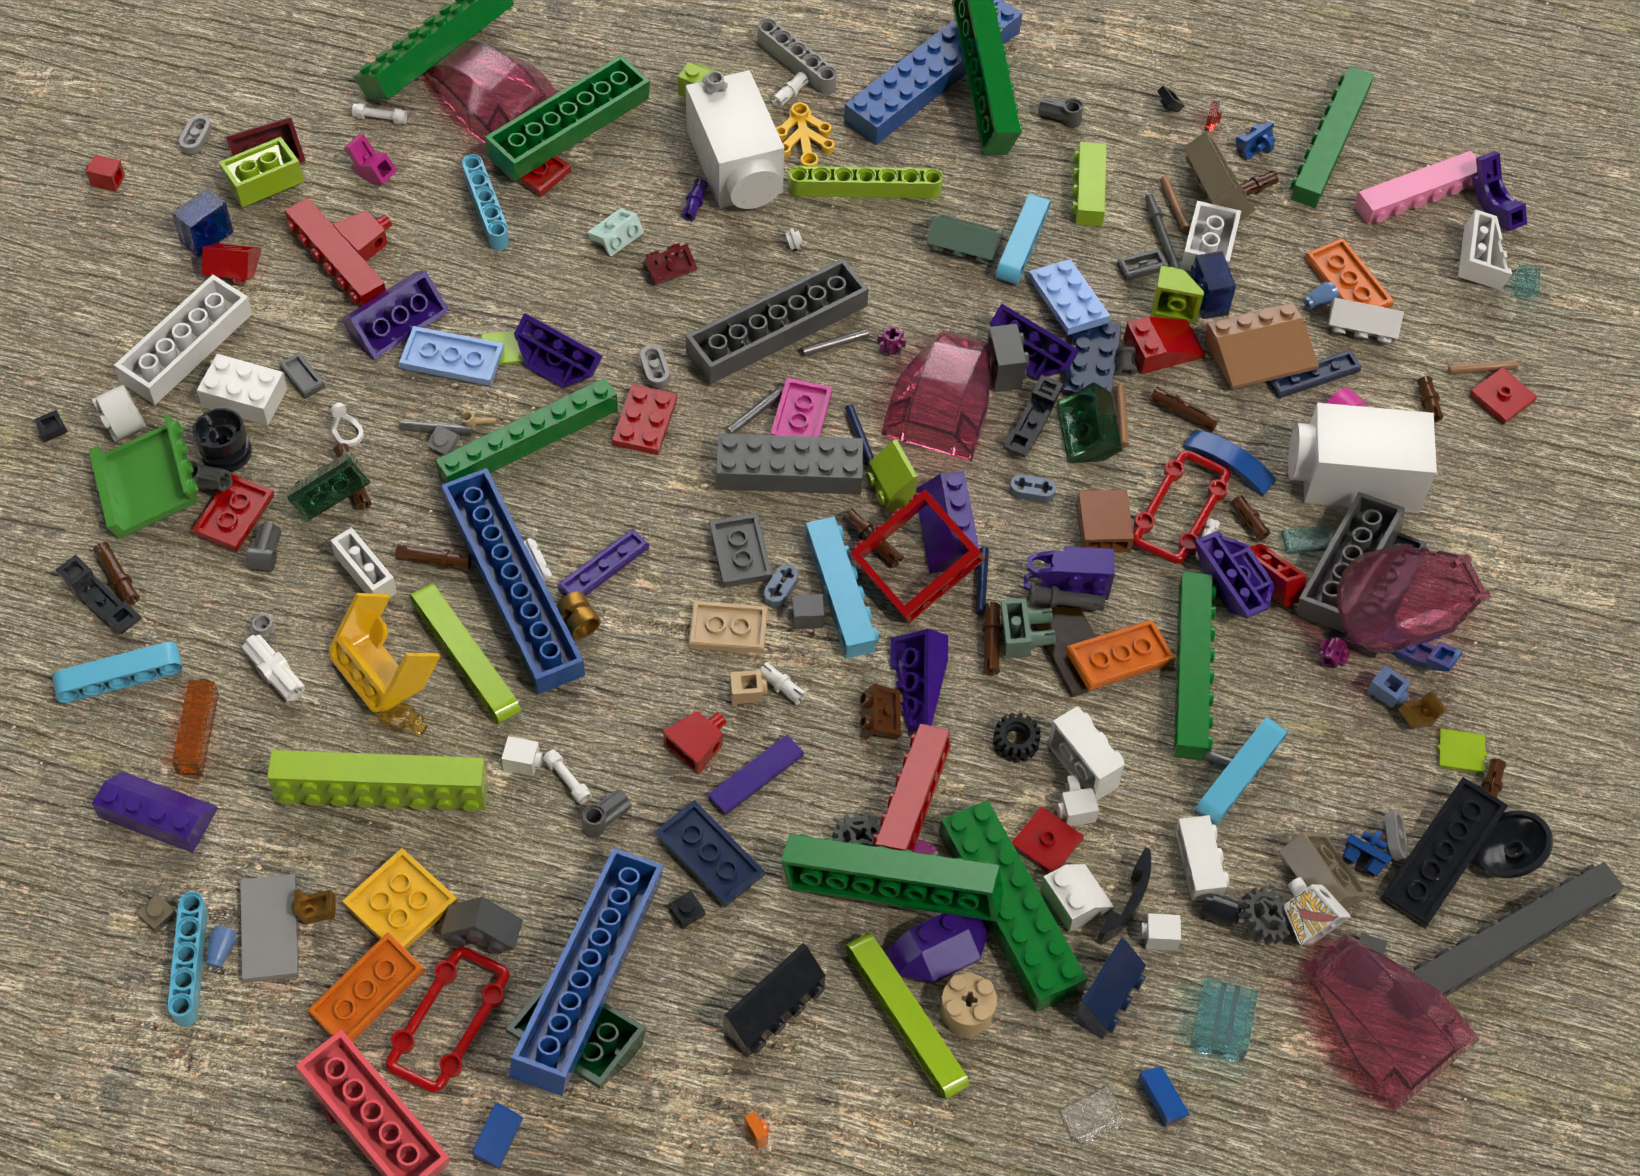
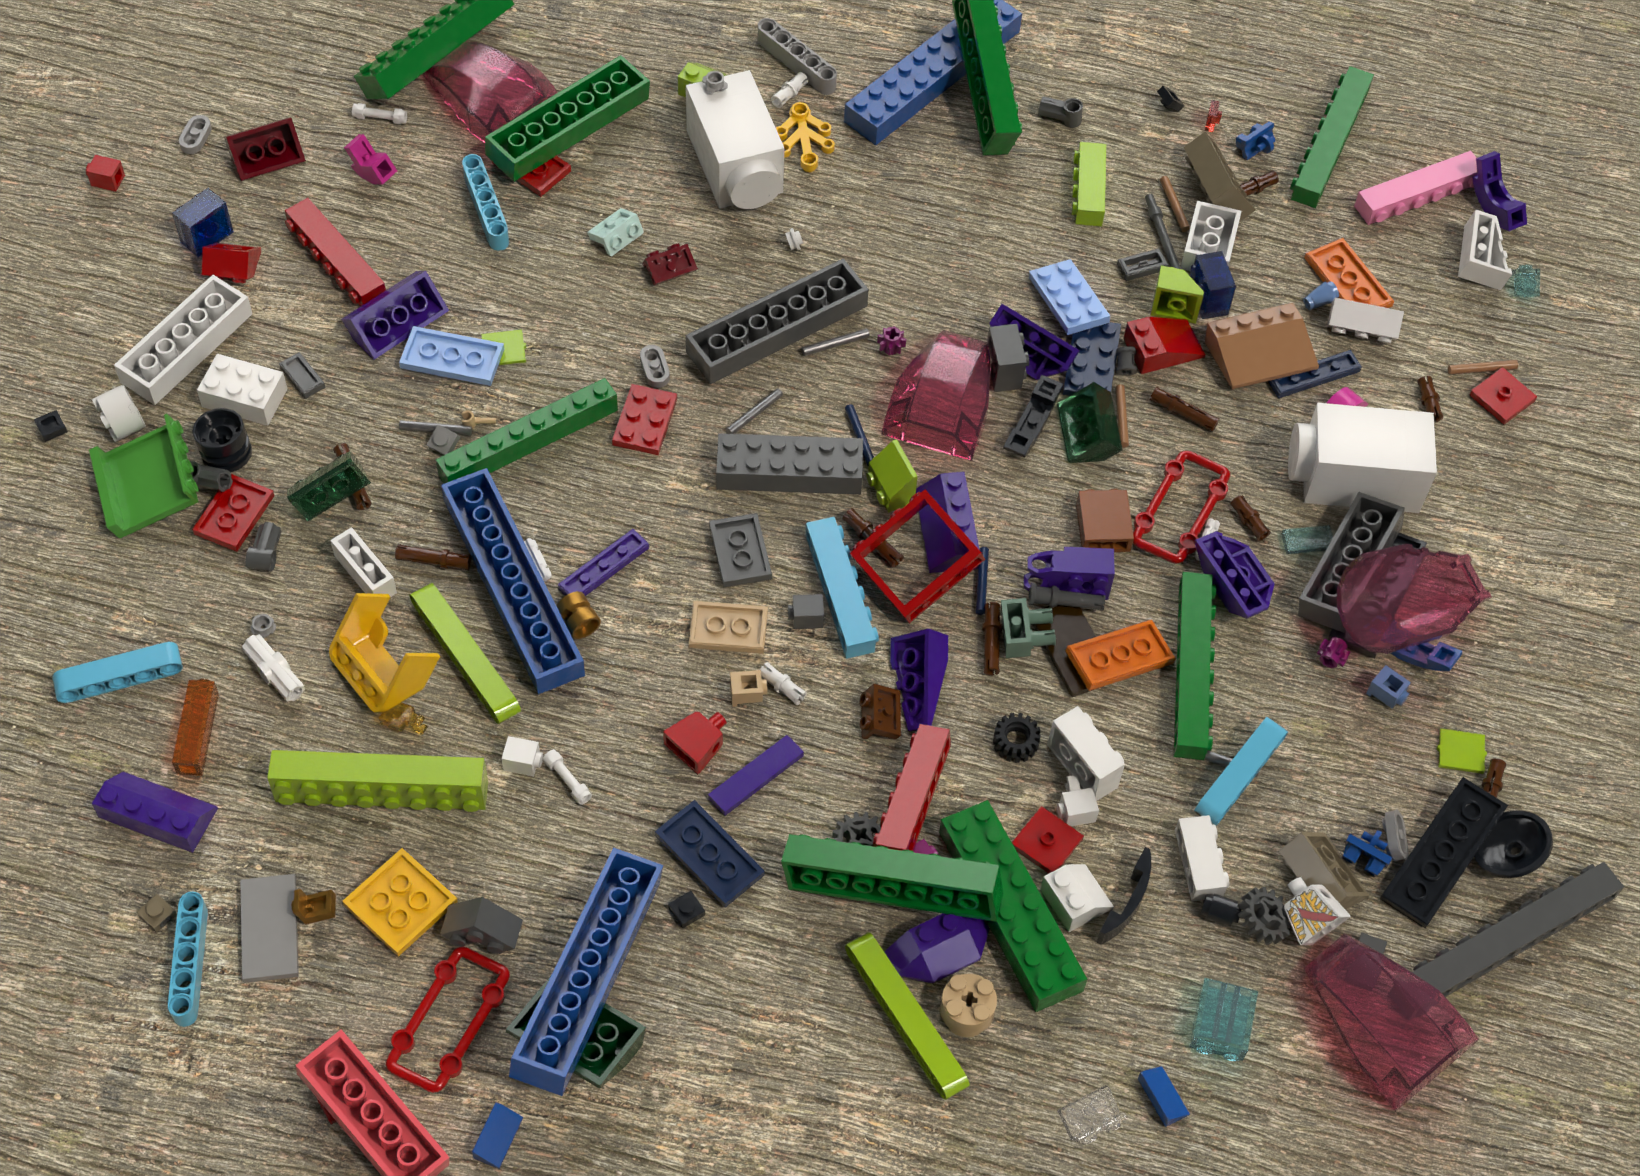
(97, 596): black slope -> none
(120, 581): reddish brown pin -> none
(220, 946): medium blue cone -> none
(262, 171): lime slope -> none
(339, 410): white piece -> none
(365, 233): torso -> none
(367, 988): orange tile -> none
(555, 353): dark purple wedge -> none
(605, 811): dark grey piece -> none
(694, 199): dark purple pin -> none
(757, 1129): orange plate -> none
(774, 1001): black slope -> none
(785, 588): sand blue beam -> none
(802, 409): dark pink plate -> none
(865, 182): lime beam -> none
(964, 237): sand green slope -> none
(1023, 239): medium azure beam -> none
(1032, 488): sand blue beam -> none
(1111, 990): dark blue slope -> none
(1161, 931): white brick -> none
(1234, 458): blue slope -> none
(1287, 578): red slope -> none
(1423, 712): pearl gold bracket -> none

